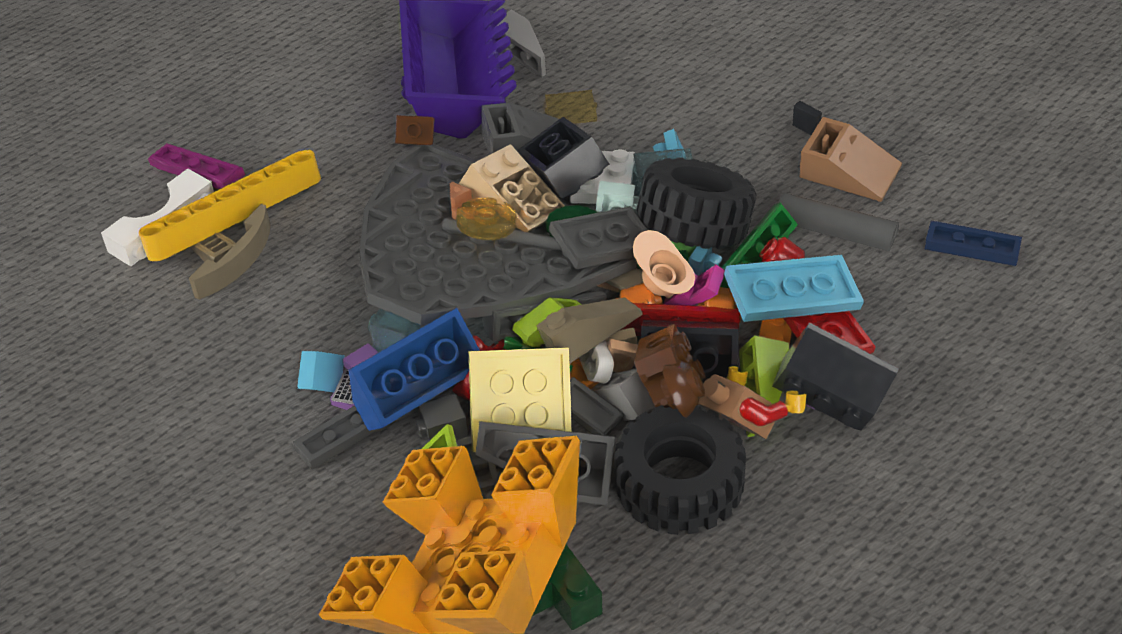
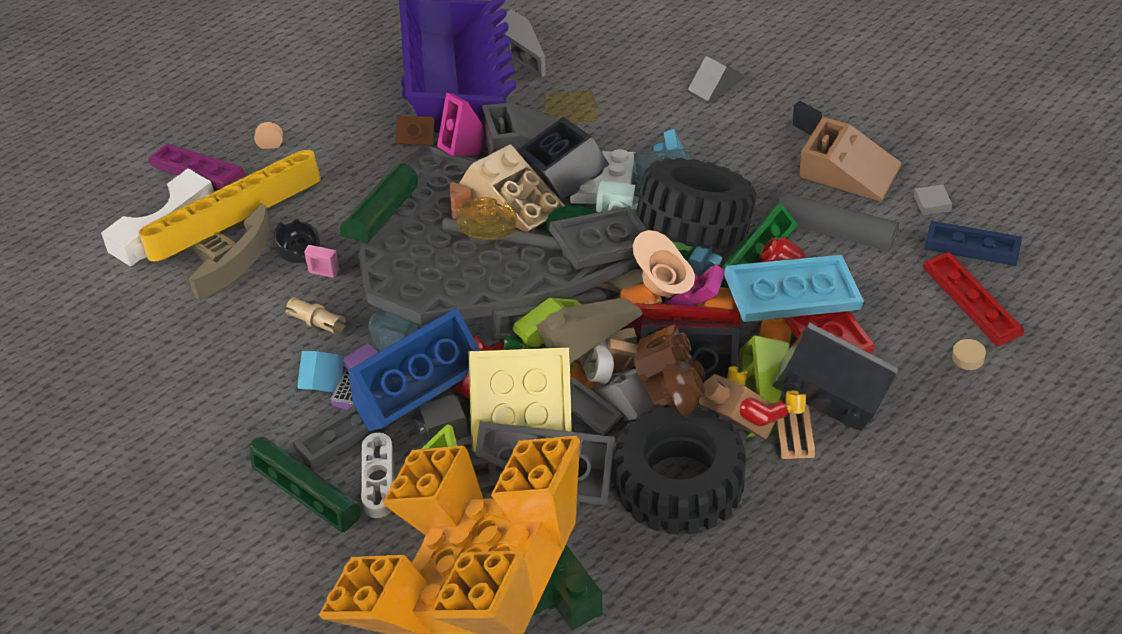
(268, 135): none -> light nougat tile
(293, 240): none -> black hair
(304, 484): none -> dark green brick
(315, 315): none -> tan pin
(322, 261): none -> bright pink tile
(369, 465): none -> white beam
(380, 204): none -> dark green brick
(460, 128): none -> dark pink slope
(713, 80): none -> slope
(797, 453): none -> light nougat tile
(932, 199): none -> light grey tile
(968, 354): none -> tan tile
(973, 299): none -> red tile

